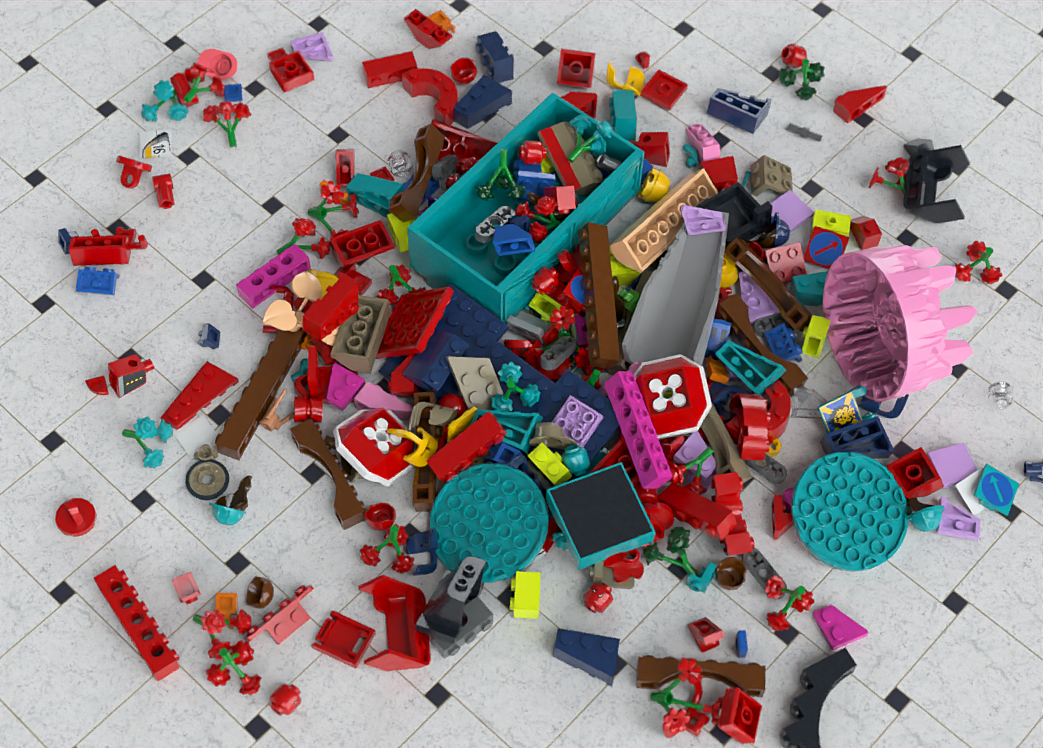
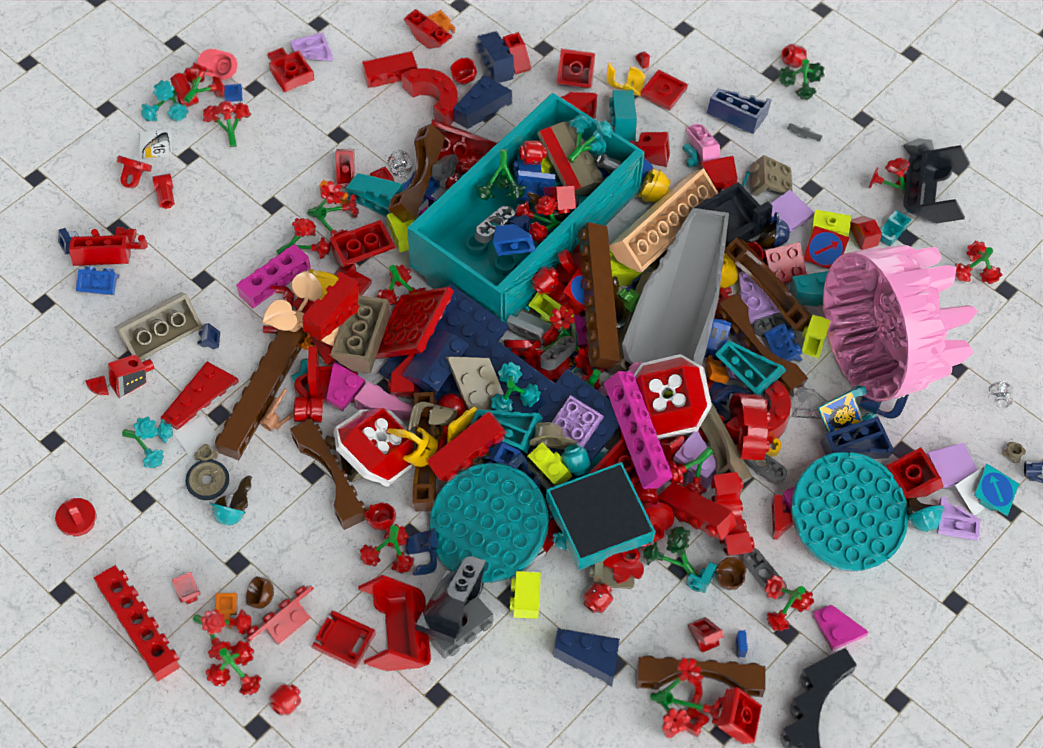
(159, 326): none -> dark tan slope
(518, 49): none -> slope
(702, 220): lavender wing -> none
(857, 102): red slope -> none
(894, 227): none -> teal slope
(1014, 447): none -> dark tan plate

